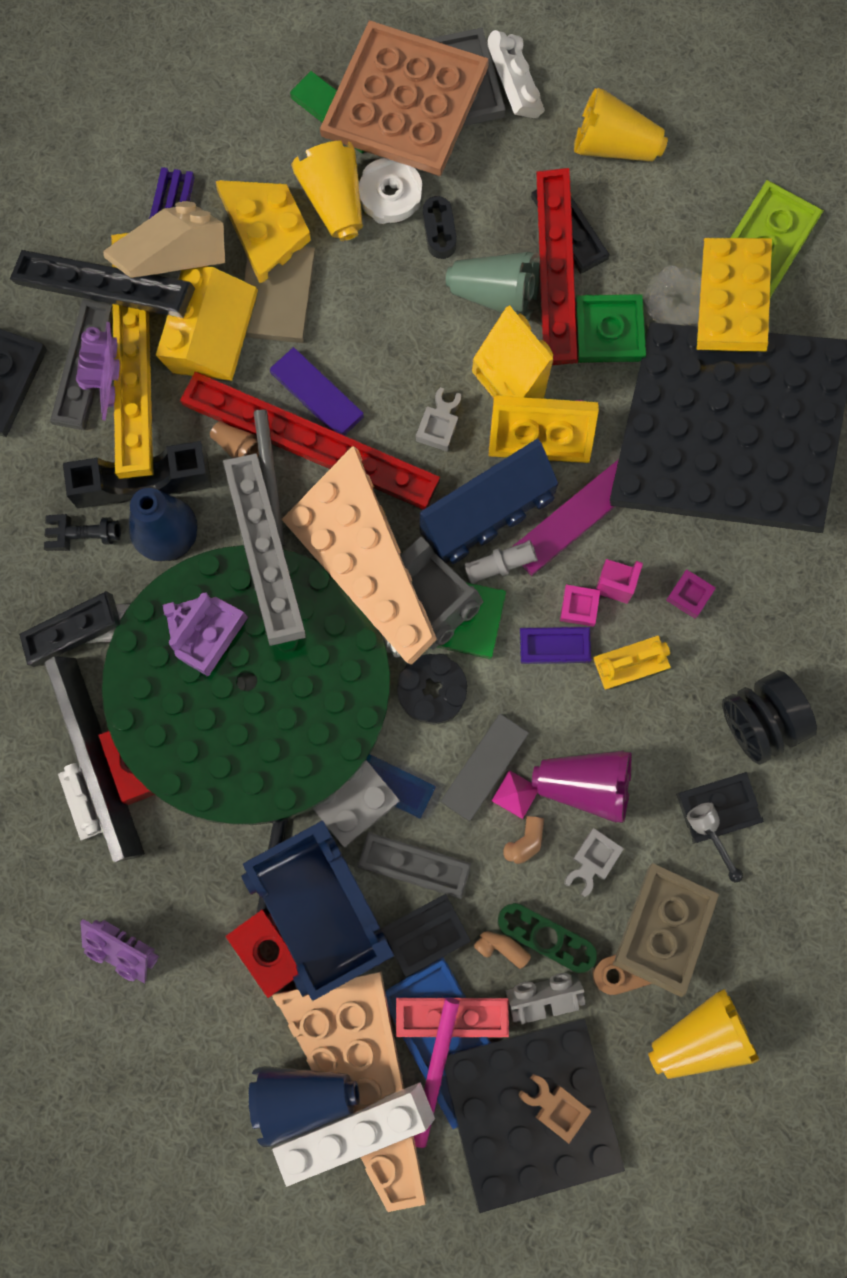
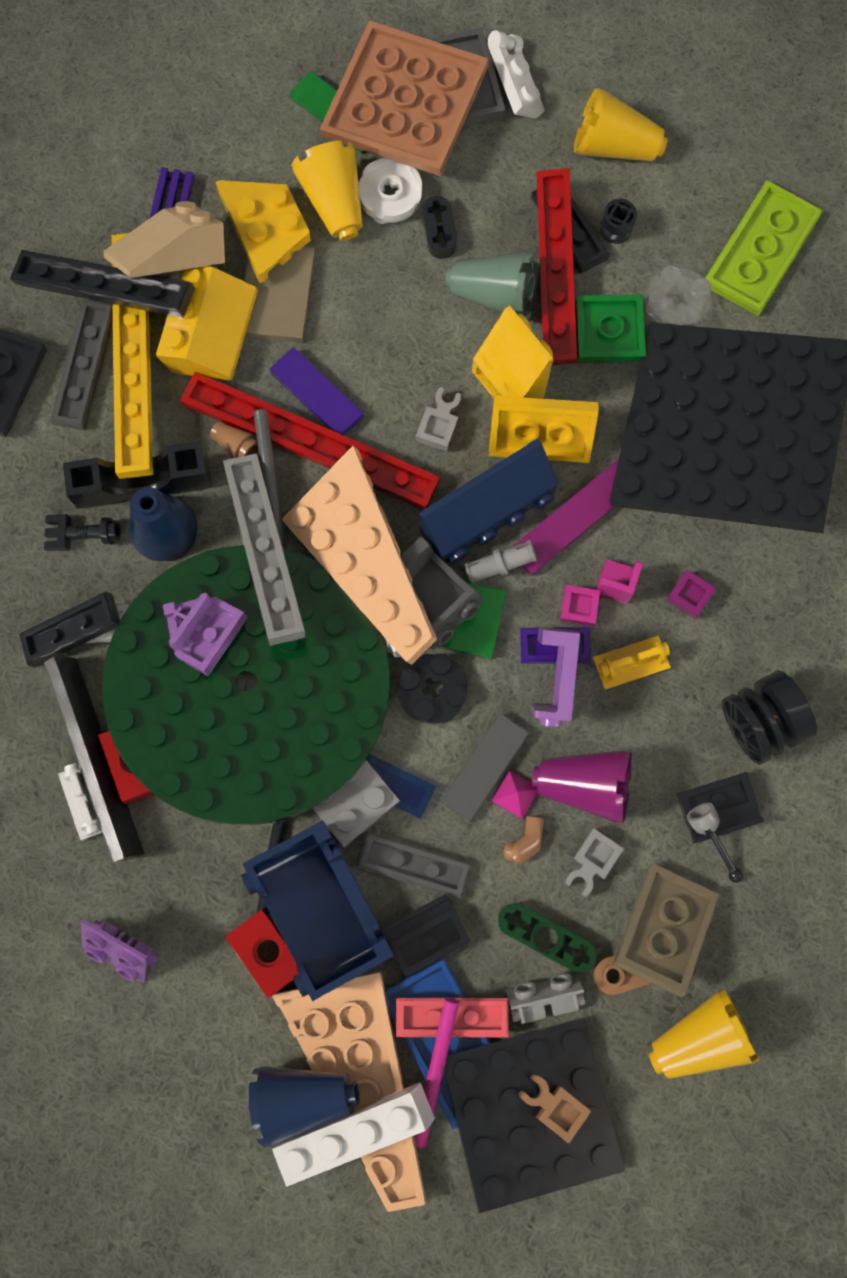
(97, 364): medium lavender hinge -> none
(505, 945): medium nougat arm -> none
(565, 676): none -> medium lavender panel
(614, 228): none -> black wheel
(735, 294): yellow plate -> none

